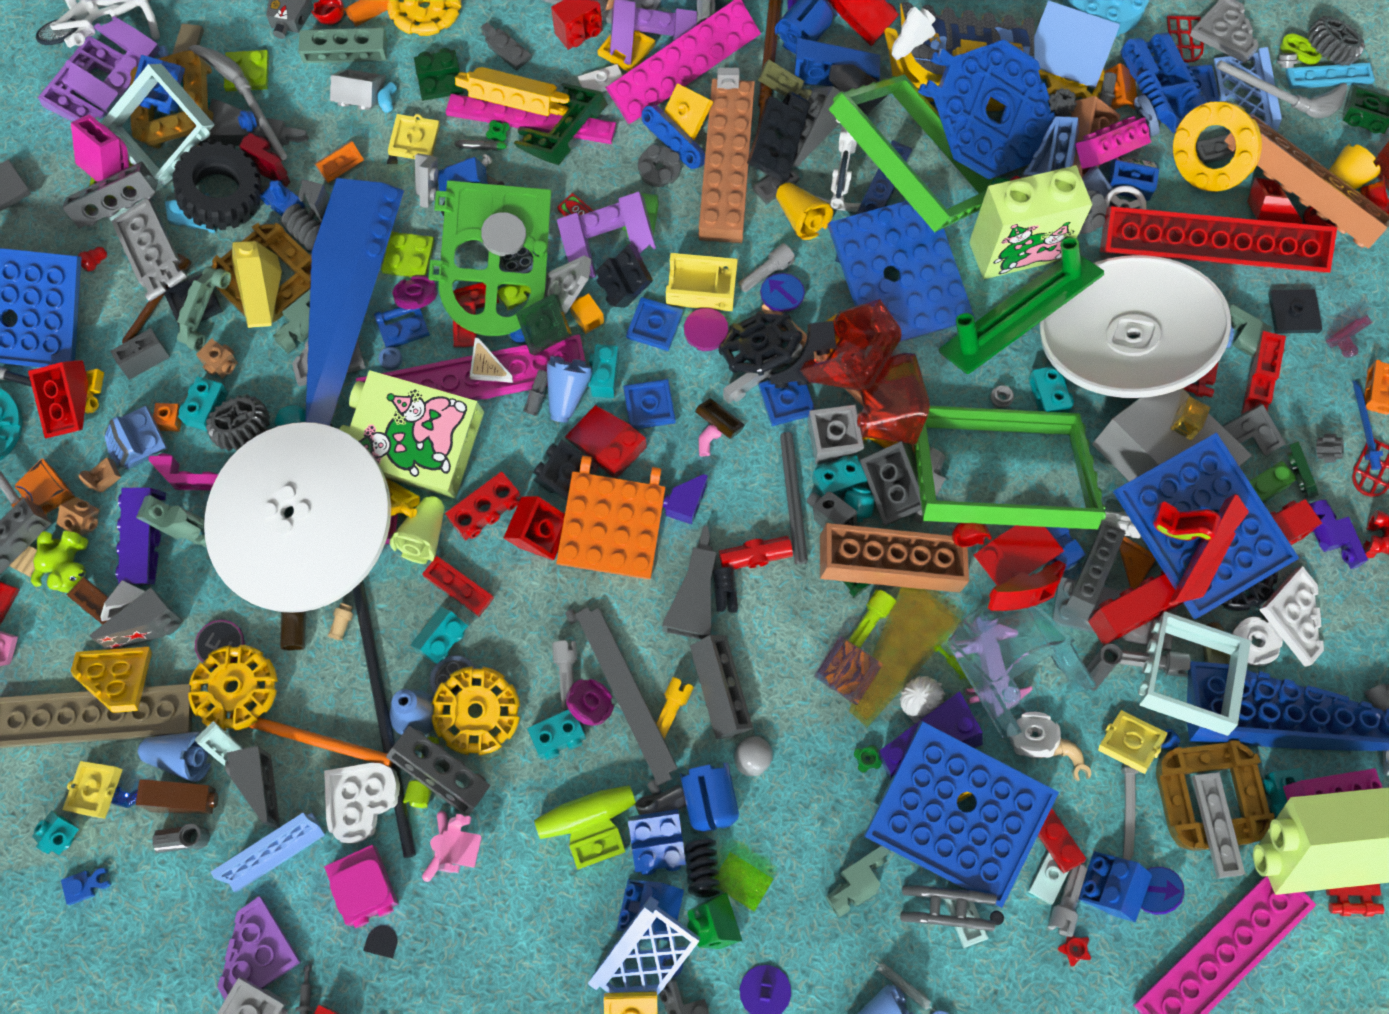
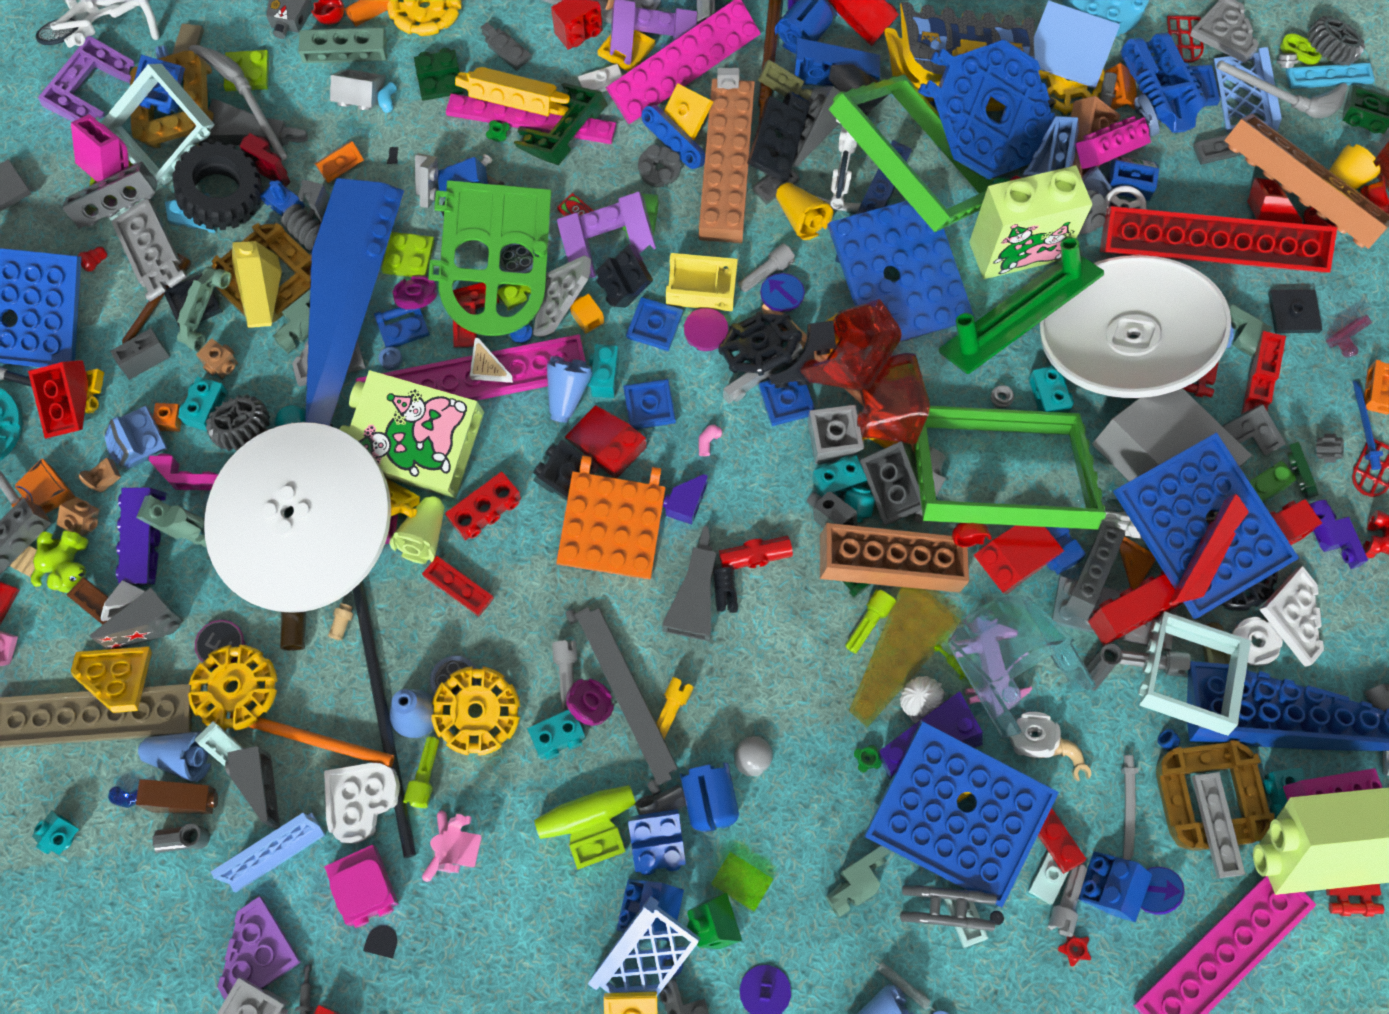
(81, 885): blue plate -> none
(92, 790): light yellow plate -> none
(109, 92): medium lavender wedge -> none
(247, 120): blue plate -> none
(413, 136): light yellow plate -> none
(439, 635): teal brick -> none
(440, 783): dark grey brick -> none
(473, 144): dark grey piece -> none
(503, 234): light grey tile -> none
(536, 393): dark grey axle -> none
(536, 527): red slope -> none
(543, 324): clear green plate -> none
(699, 868): black piece -> none
(719, 417): dark brown tile -> none
(721, 692): dark grey brick -> none
(793, 498): dark grey axle -> none
(848, 670): slope -> none
(914, 32): white rock -> none
(1027, 590): red slope -> none
(1062, 102): dark grey gear -> none
(1132, 741): light yellow plate -> none
(1186, 524): red animal -> none
(1190, 418): clear yellow brick -> none
(1247, 151): yellow plate -> none

